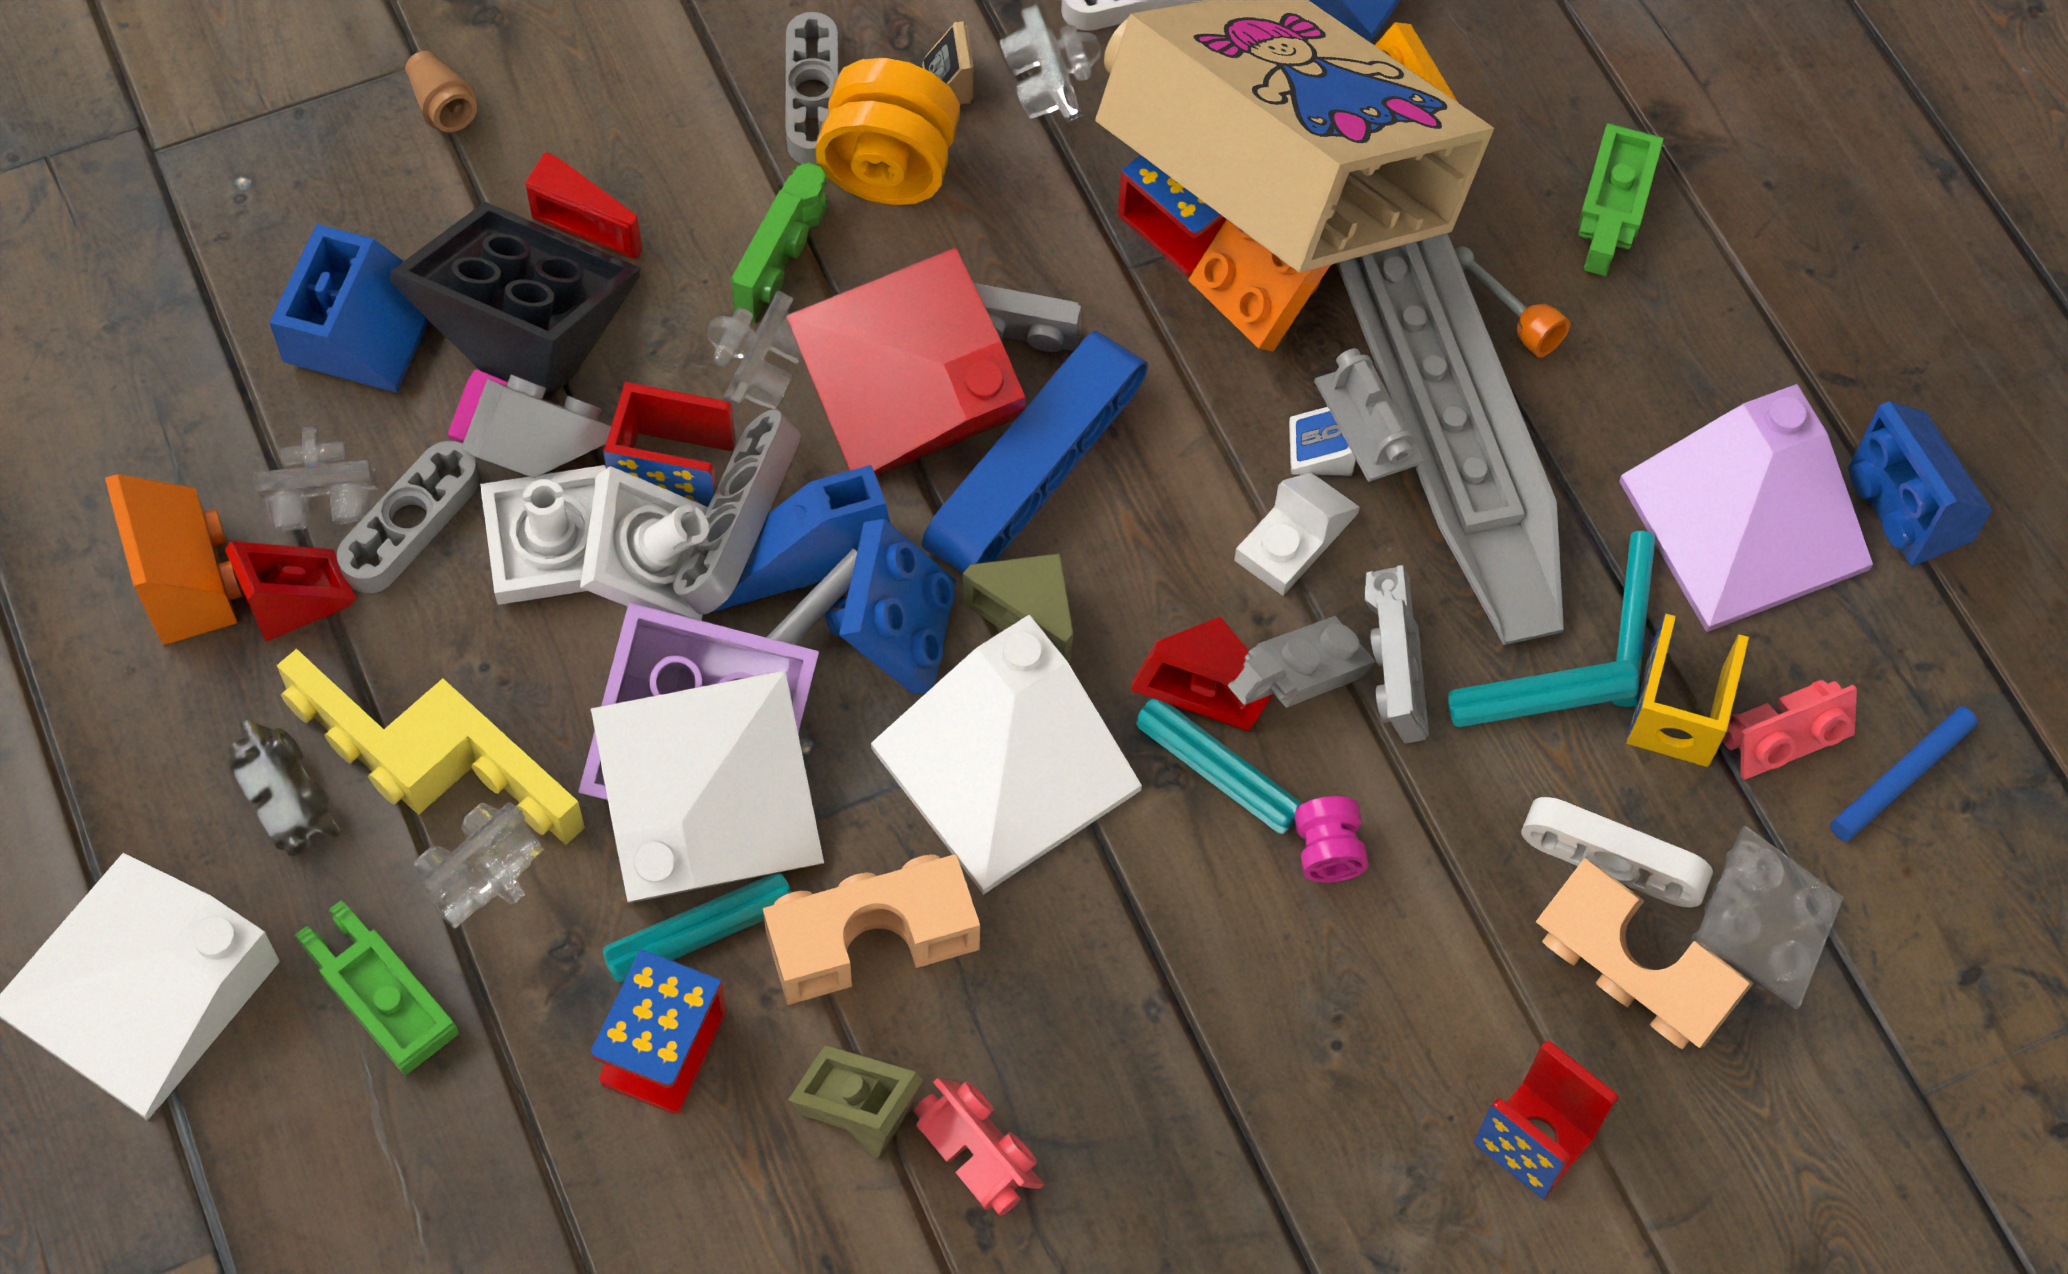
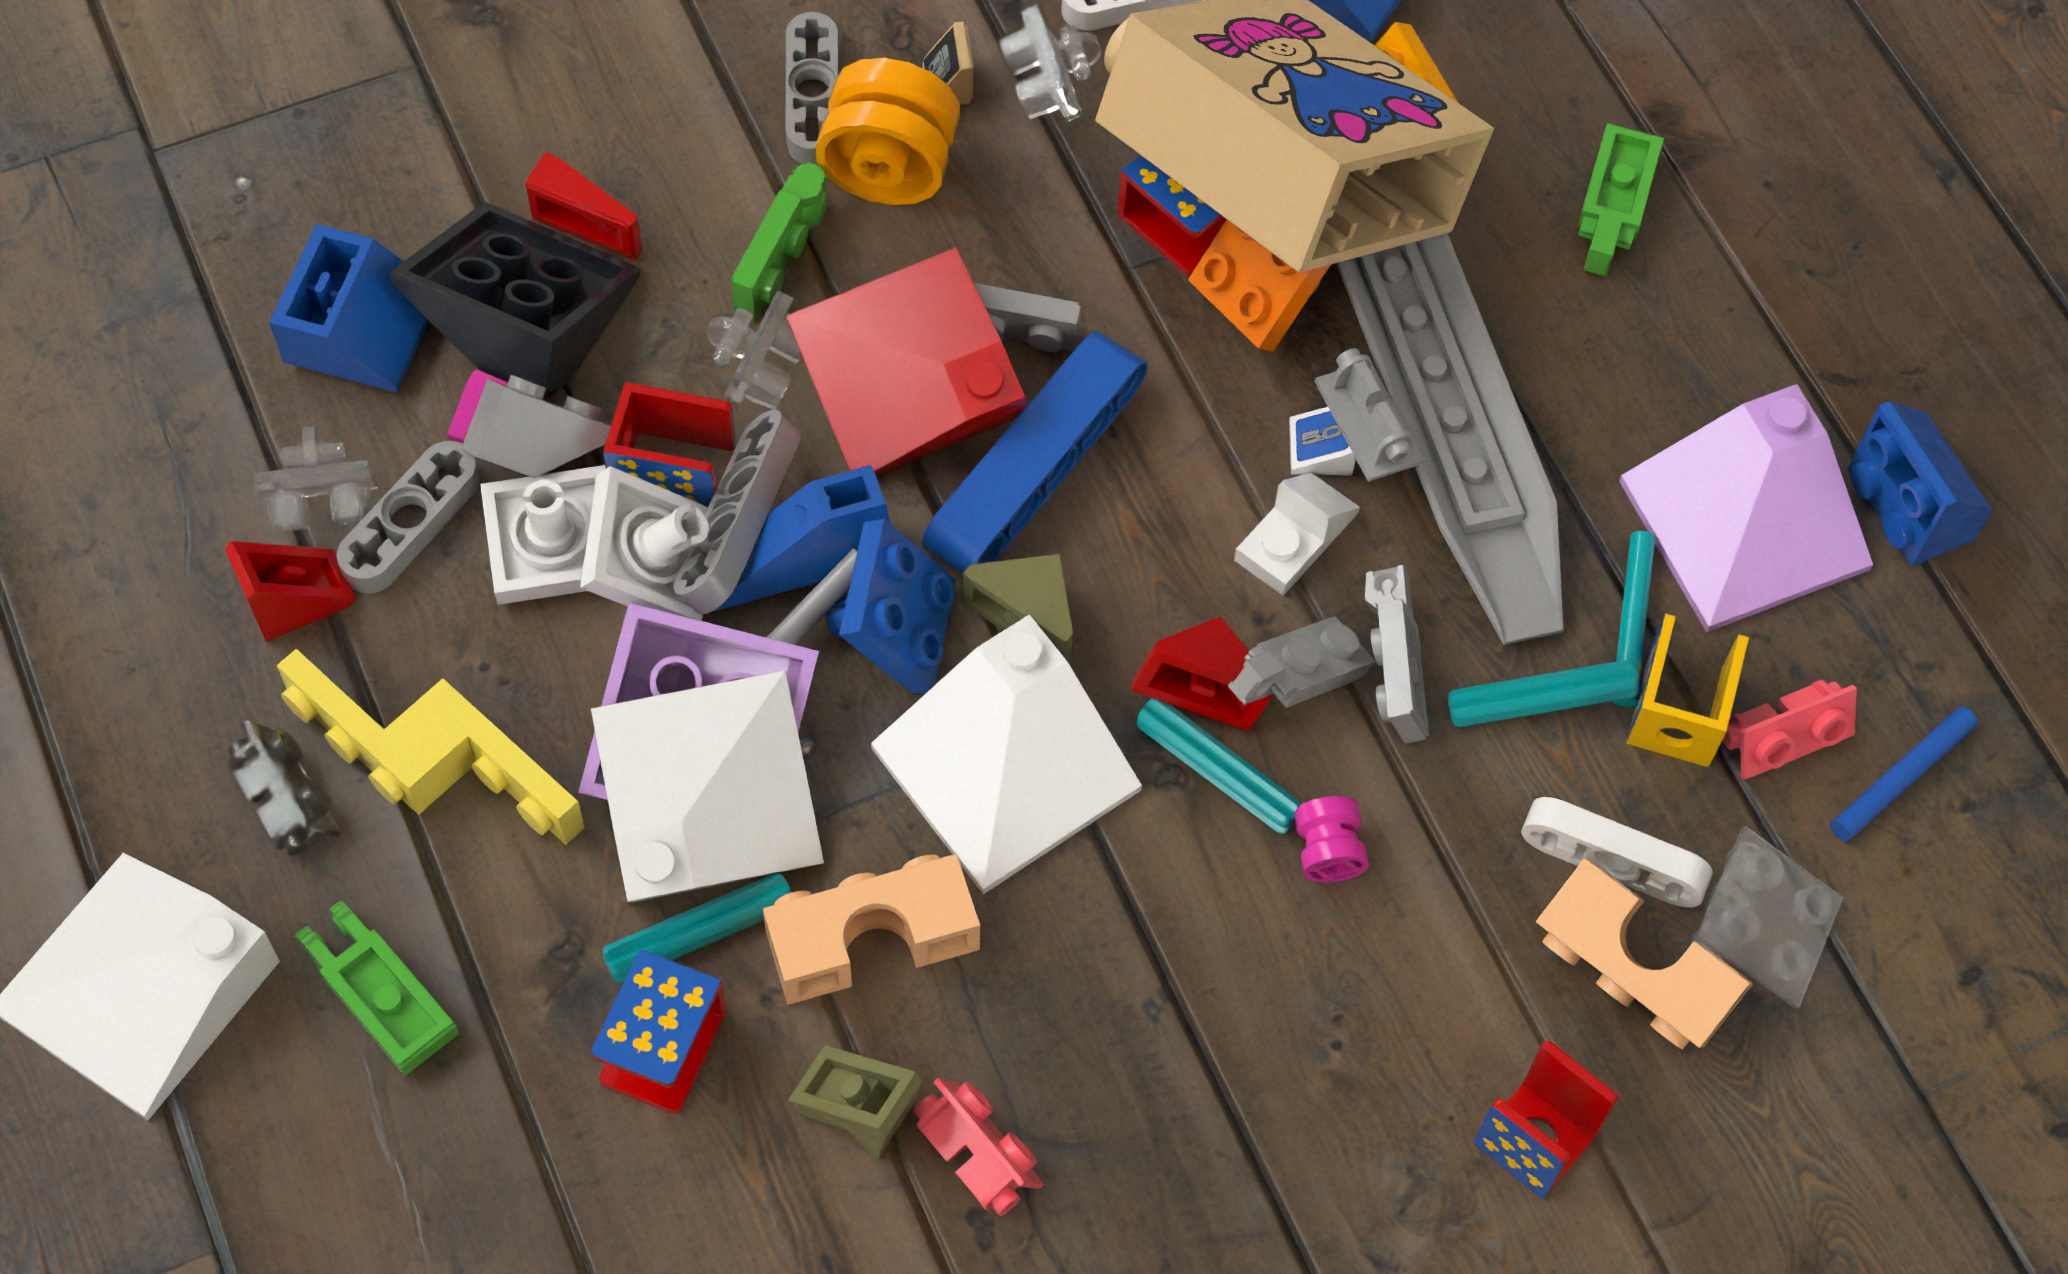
(174, 556): orange slope -> none
(441, 92): medium nougat cone -> none
(480, 867): clear hips -> none
(1539, 326): orange hinge -> none

